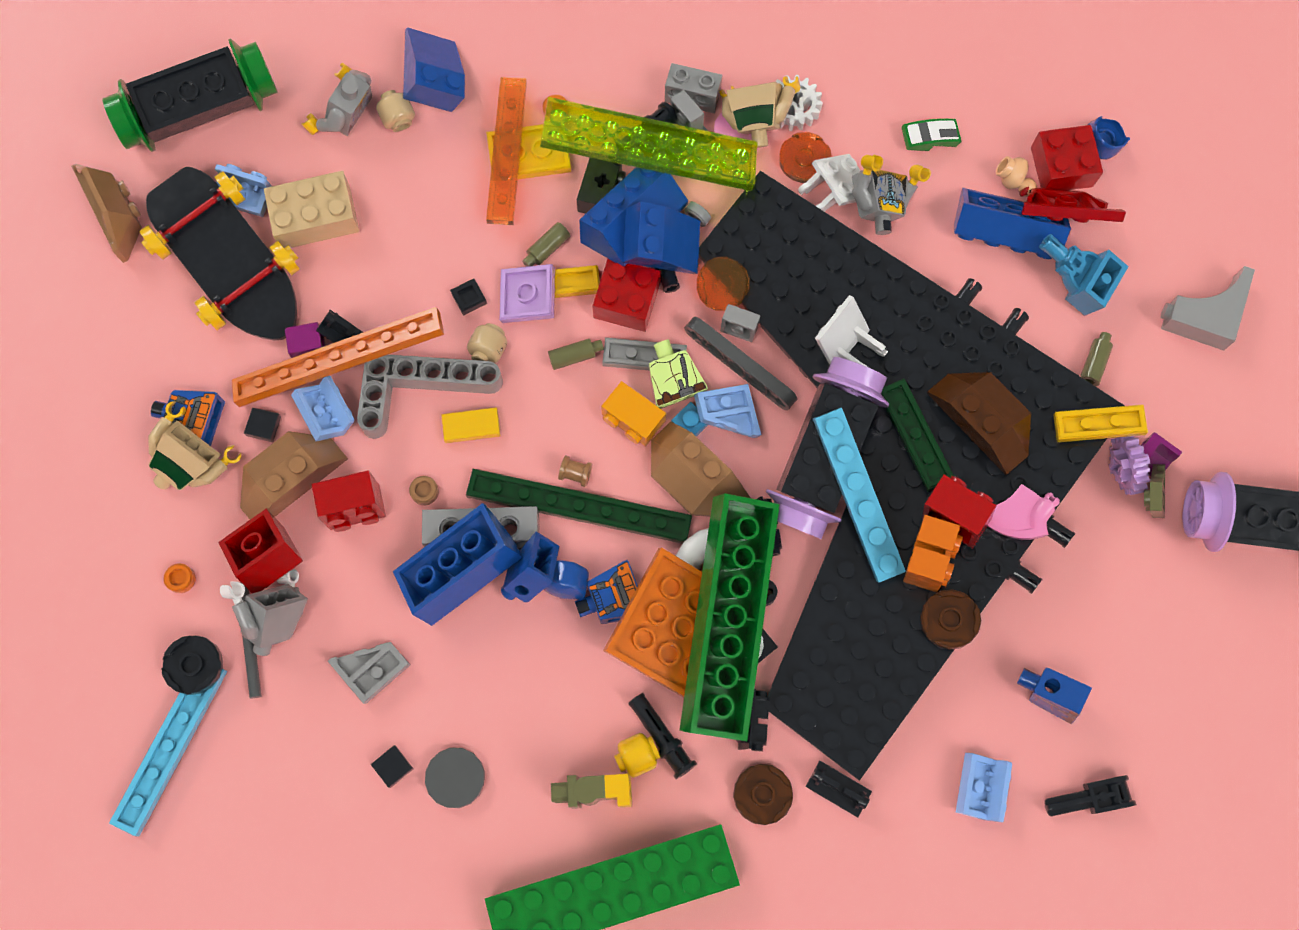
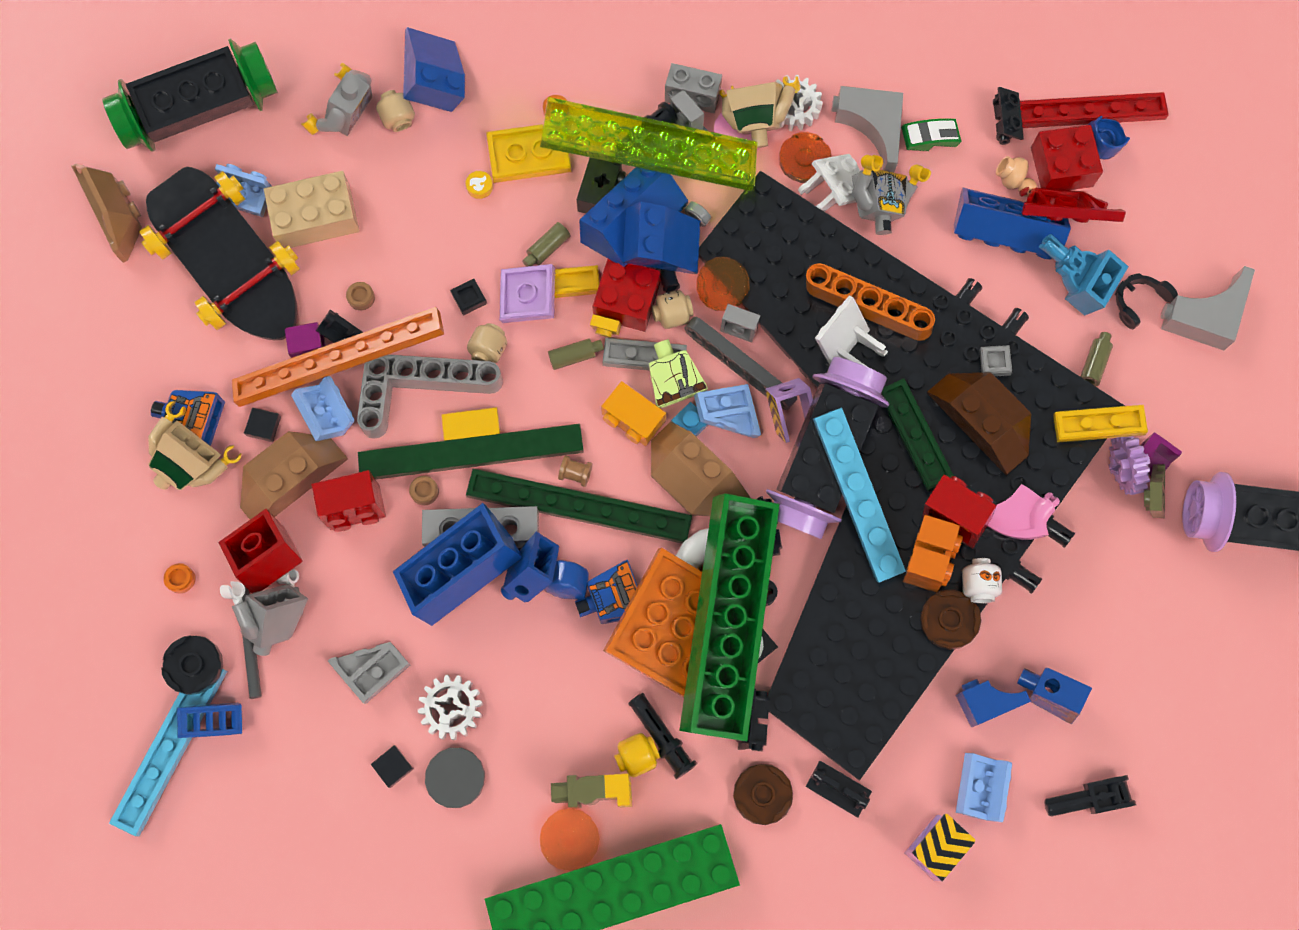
(236, 720): none -> blue slope
(360, 296): none -> medium nougat tile
(454, 693): none -> white gear
(472, 452): none -> dark green tile
(479, 184): none -> yellow tile
(506, 151): clear orange tile -> none
(577, 846): none -> clear orange tile
(605, 326): none -> yellow plate
(672, 309): none -> tan head
(776, 394): none -> lavender piece
(875, 115): none -> light grey arch
(876, 313): none -> orange beam
(940, 847): none -> piece
(982, 581): none -> white head
(984, 702): none -> blue arch
(996, 360): none -> light grey tile
(1008, 110): none -> black hinge
(1087, 109): none -> red tile
(1163, 289): none -> black piece

